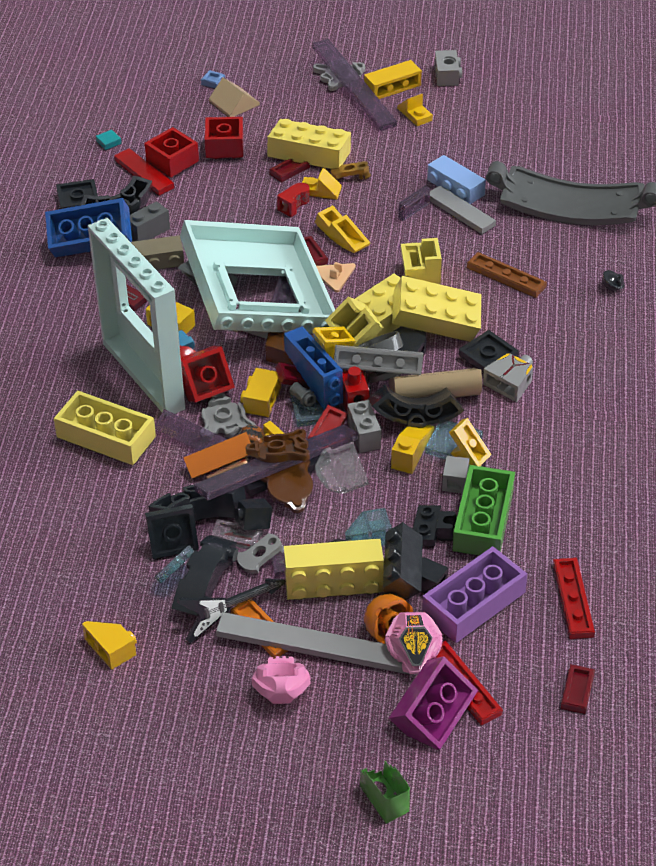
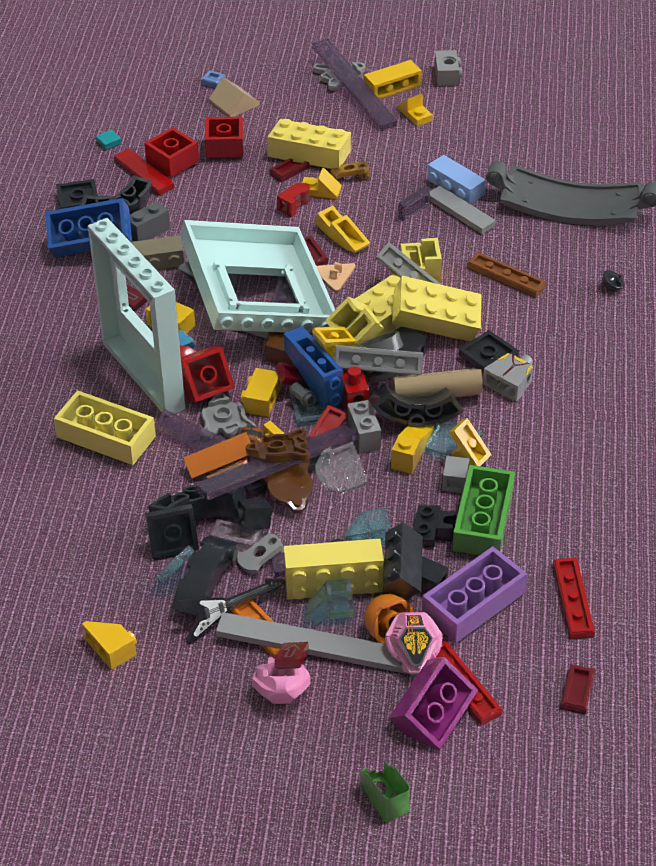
(291, 655): none -> dark red tile
(331, 601): none -> clear light blue slope
(401, 265): none -> light grey tile

